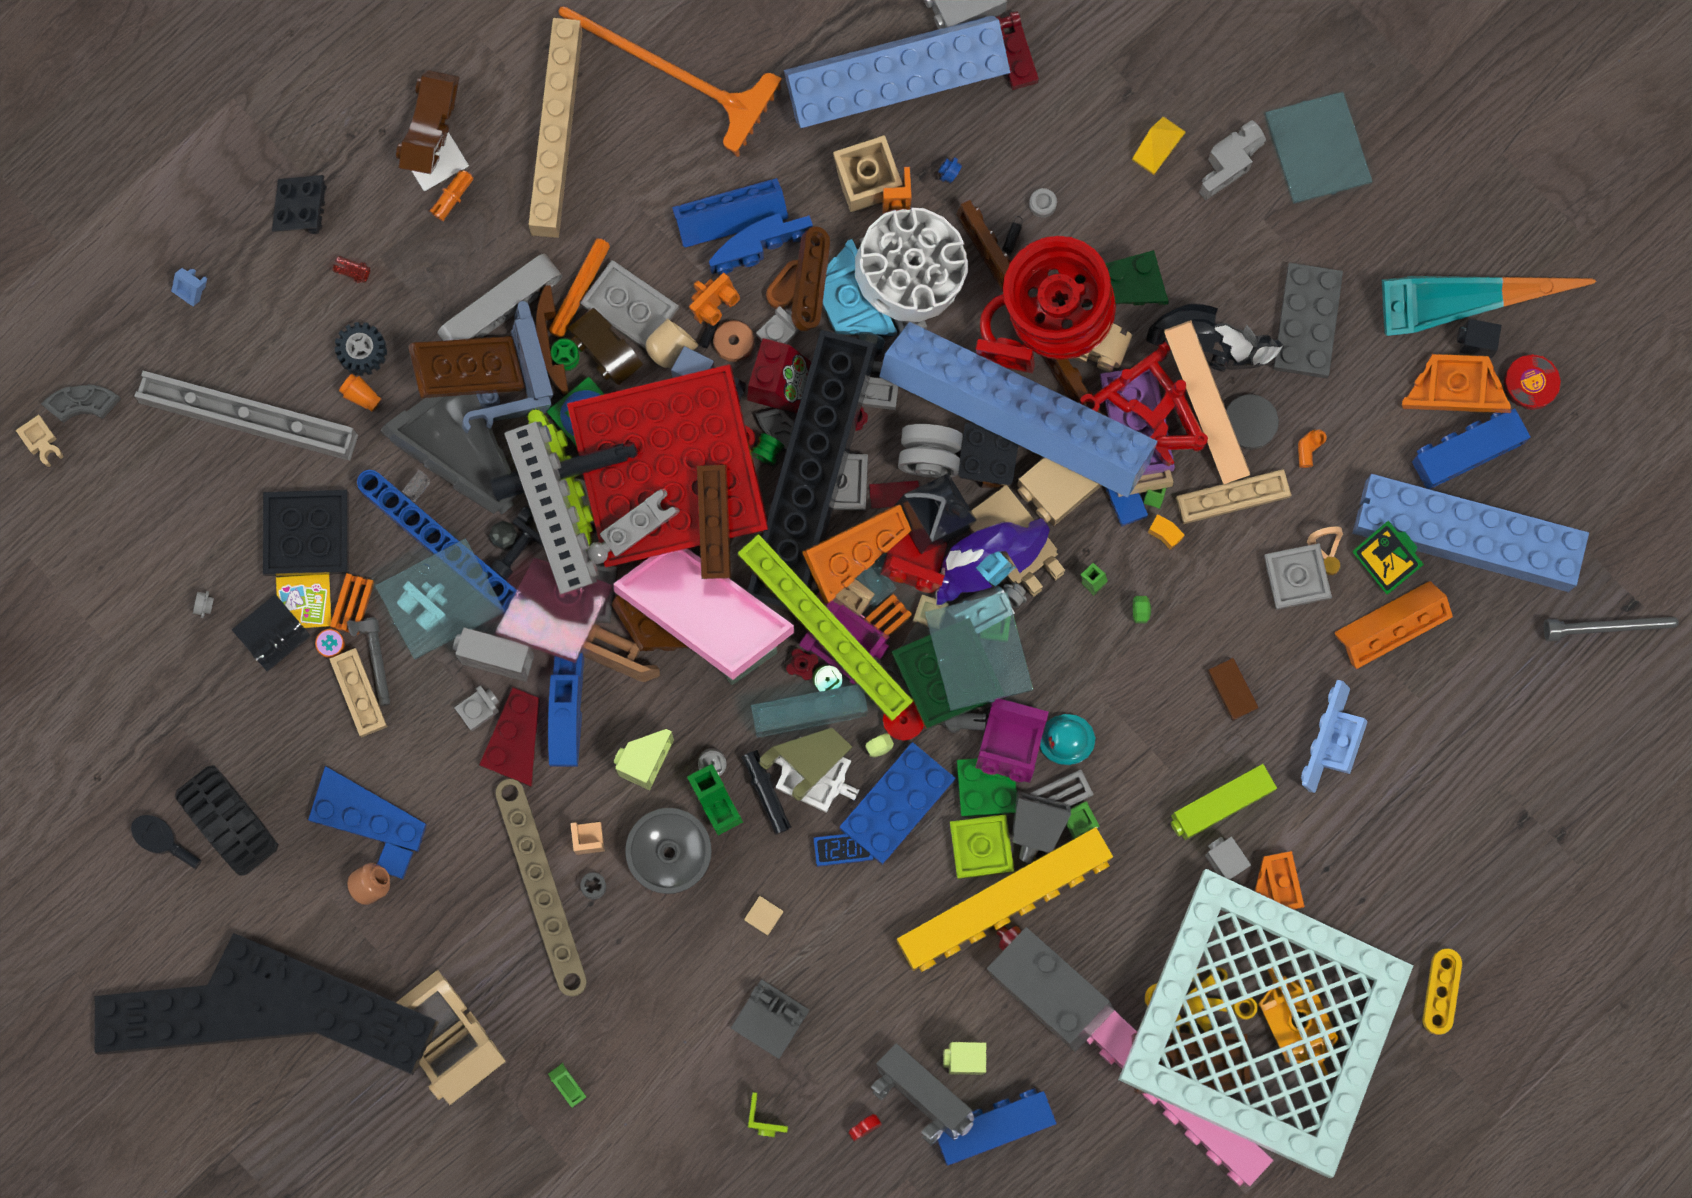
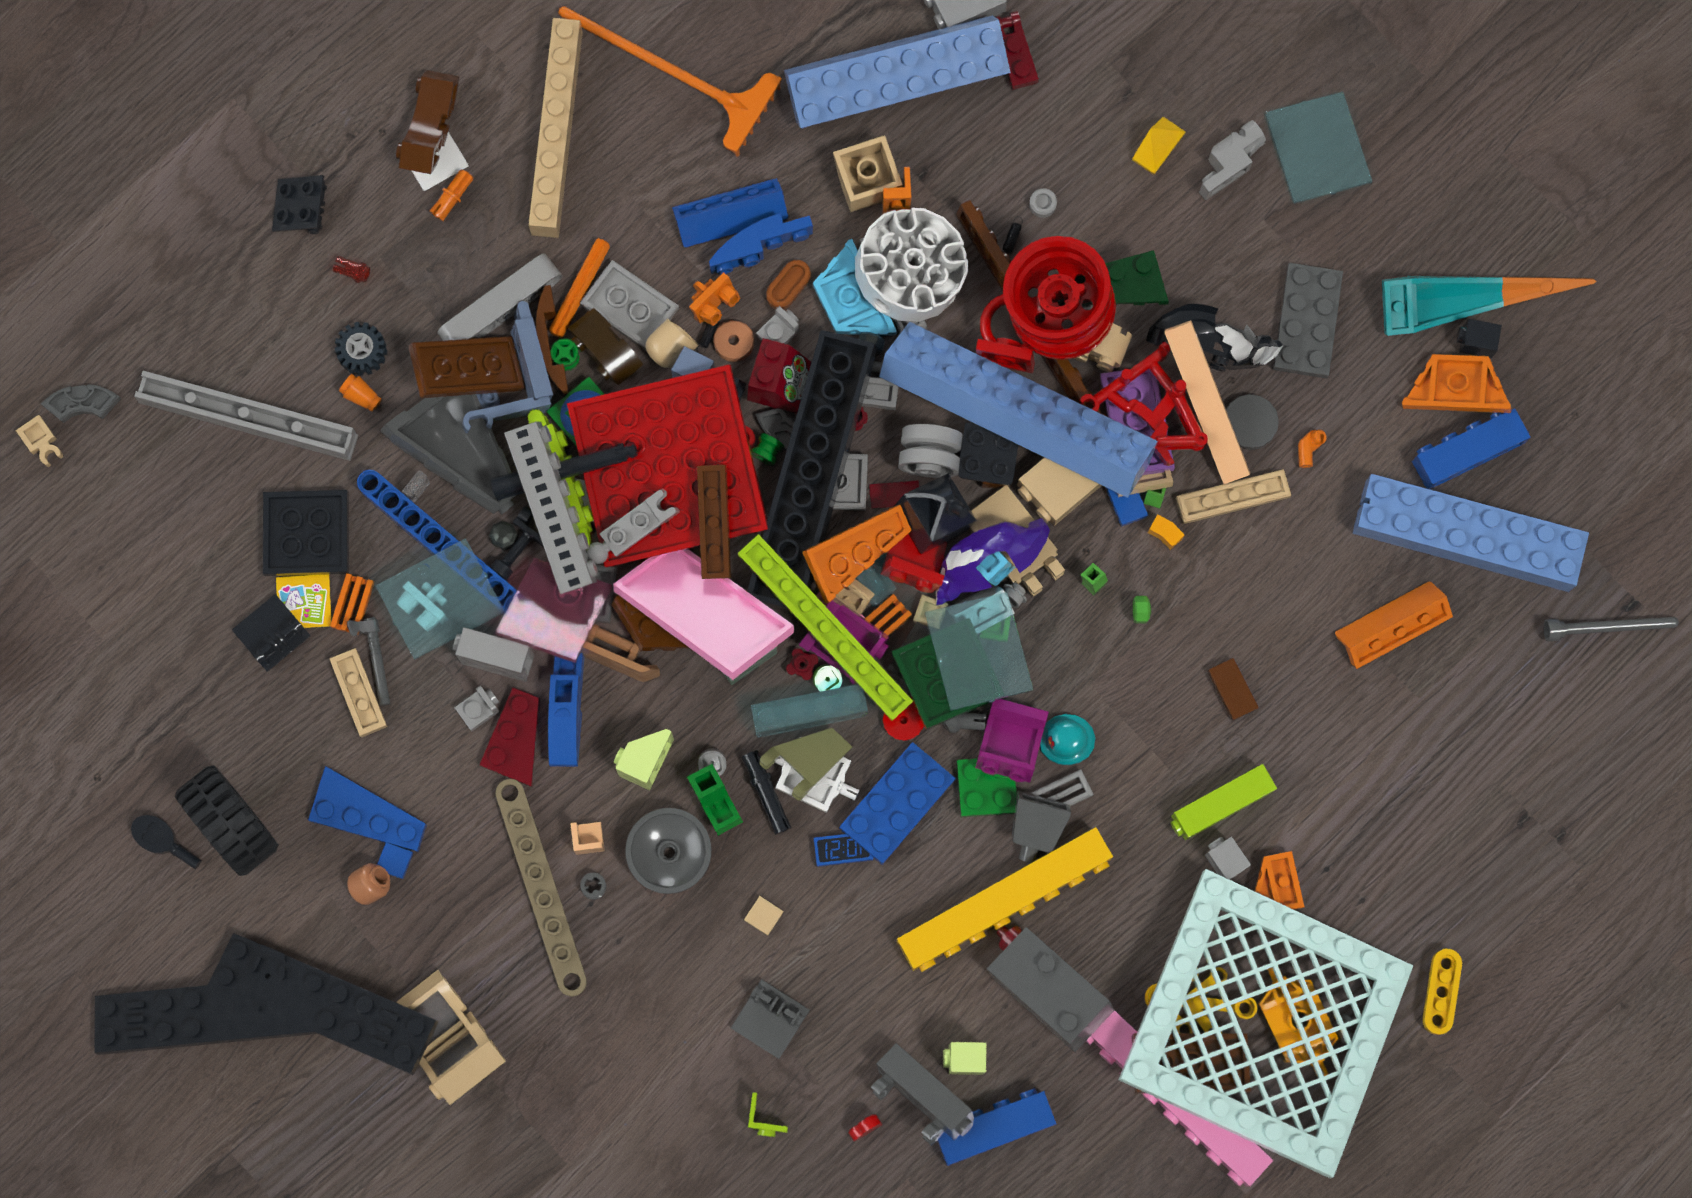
(188, 286): medium blue tile -> none
(203, 604): light grey plate -> none
(330, 643): tile -> none
(567, 1085): bright green piece -> none
(810, 278): reddish brown plate -> none
(879, 745): yellowish green tile -> none
(949, 170): blue plate -> none
(981, 846): lime plate -> none
(1081, 820): bright green tile -> none
(1297, 576): light grey plate -> none
(1331, 563): light nougat piece -> none
(1337, 739): light blue bracket -> none
(1388, 557): piece -> none
(1532, 382): red tile -> none

